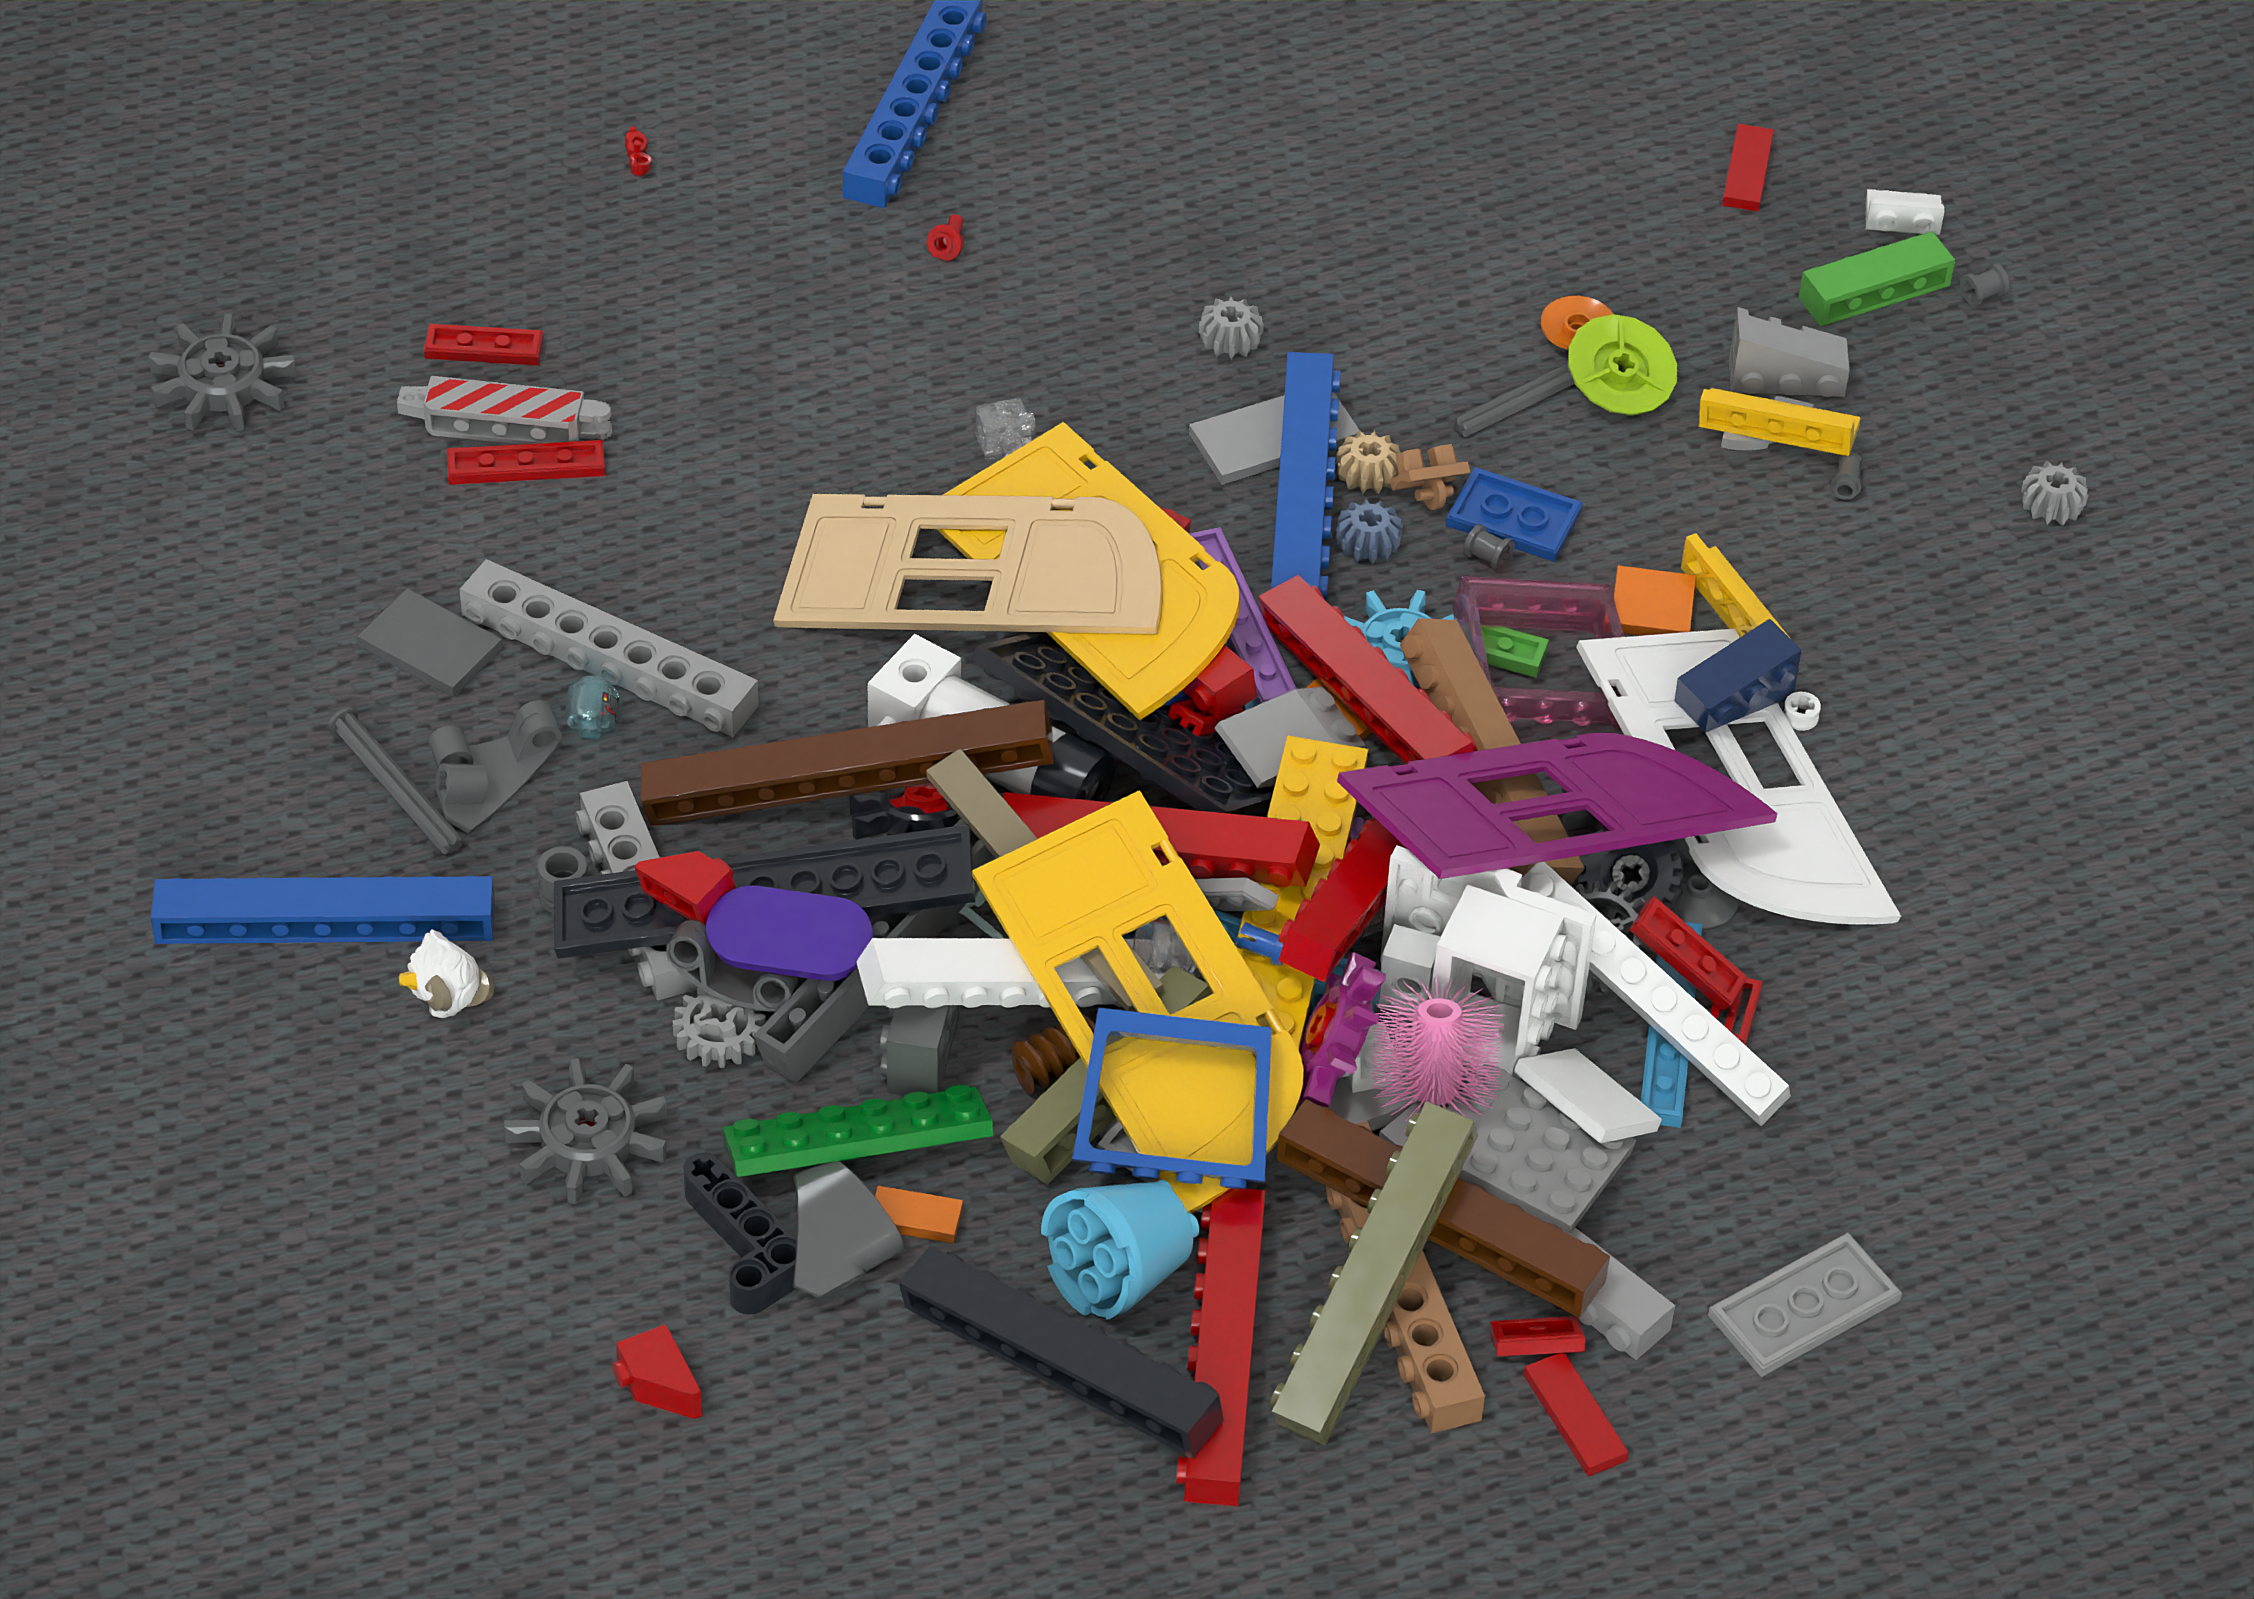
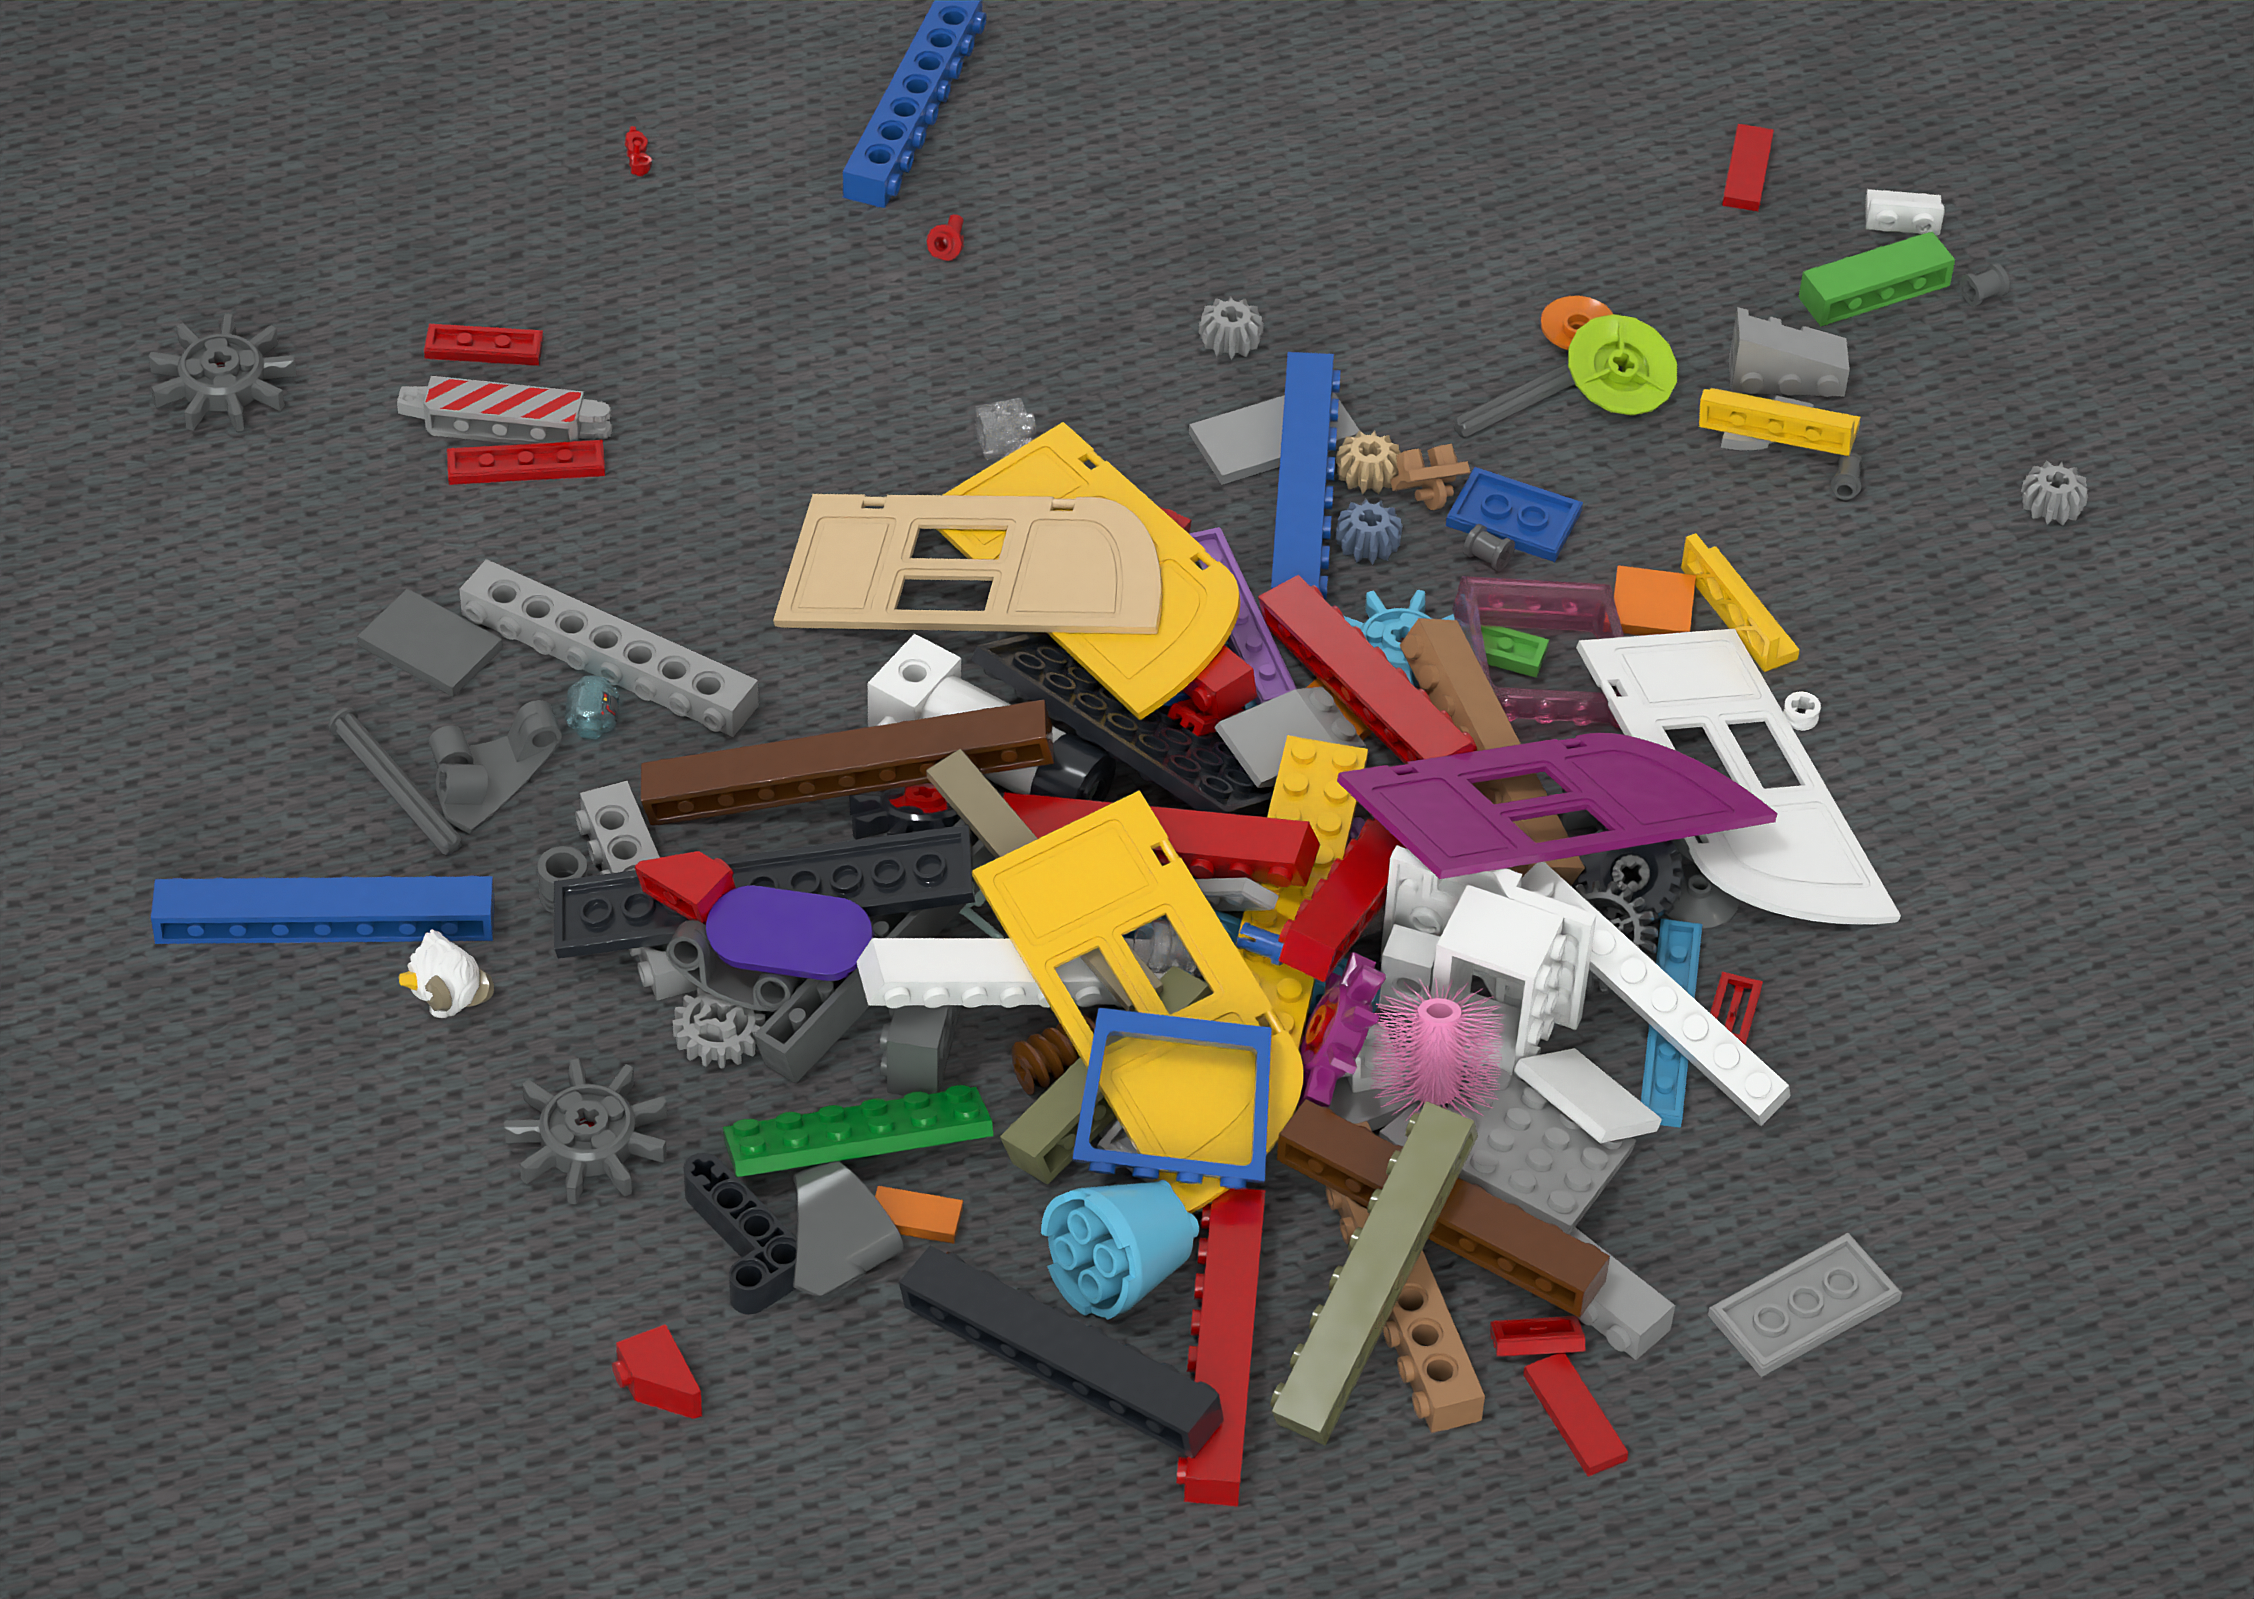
(1688, 953): red tile -> none
(1740, 678): dark blue wedge -> none

